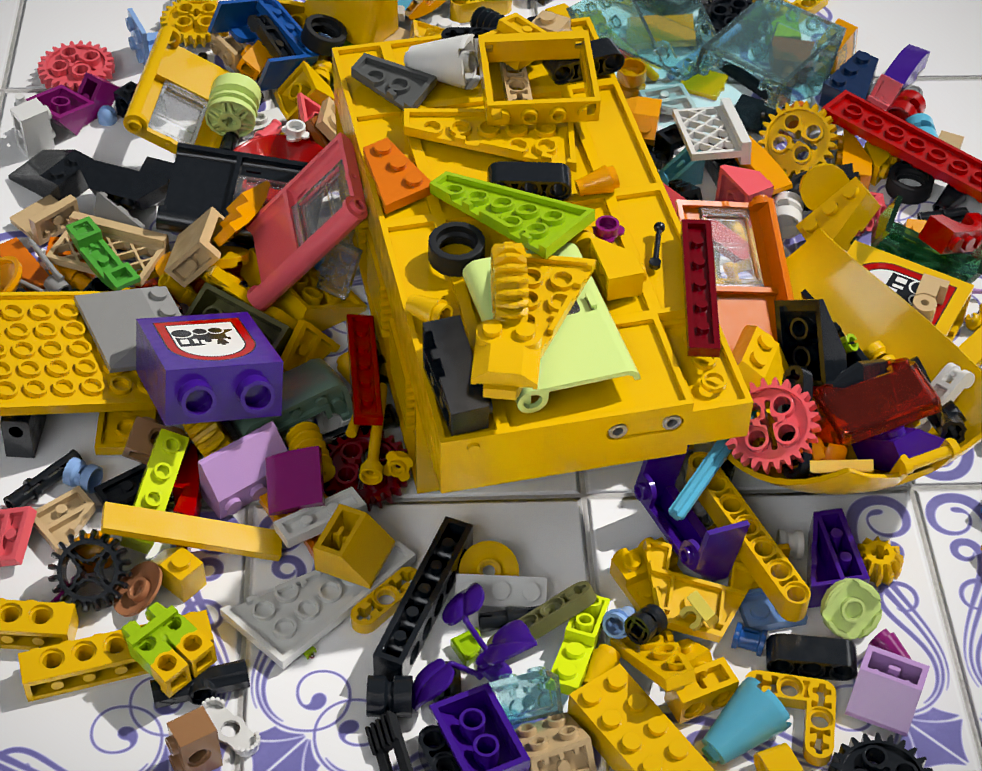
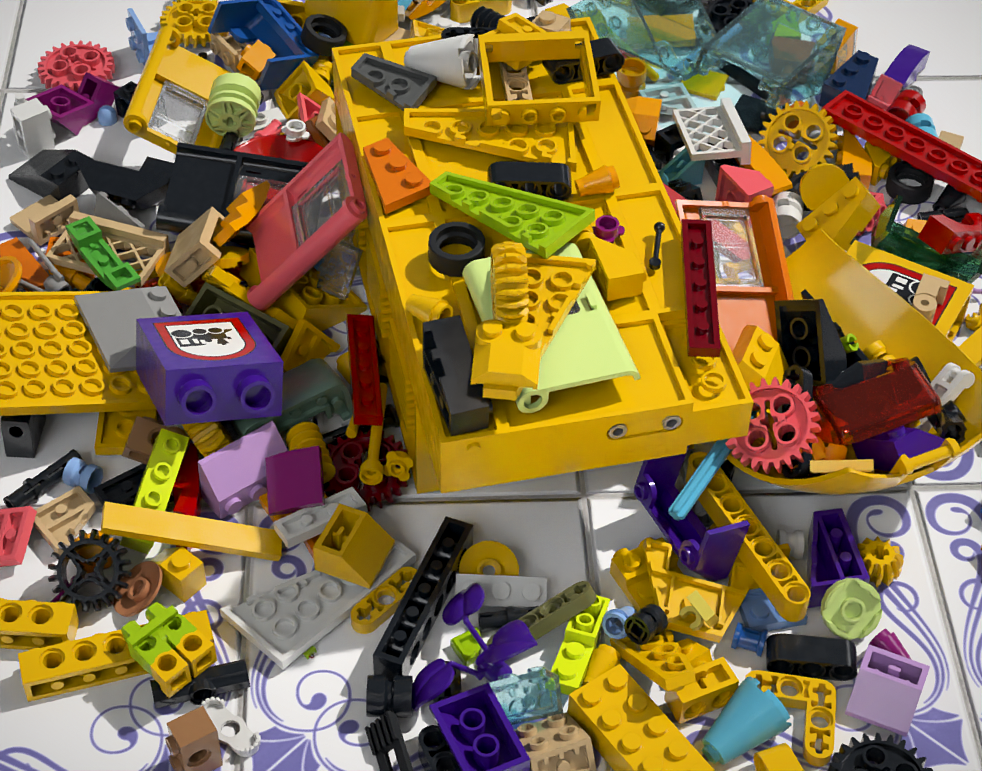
(270, 36): black hinge -> none

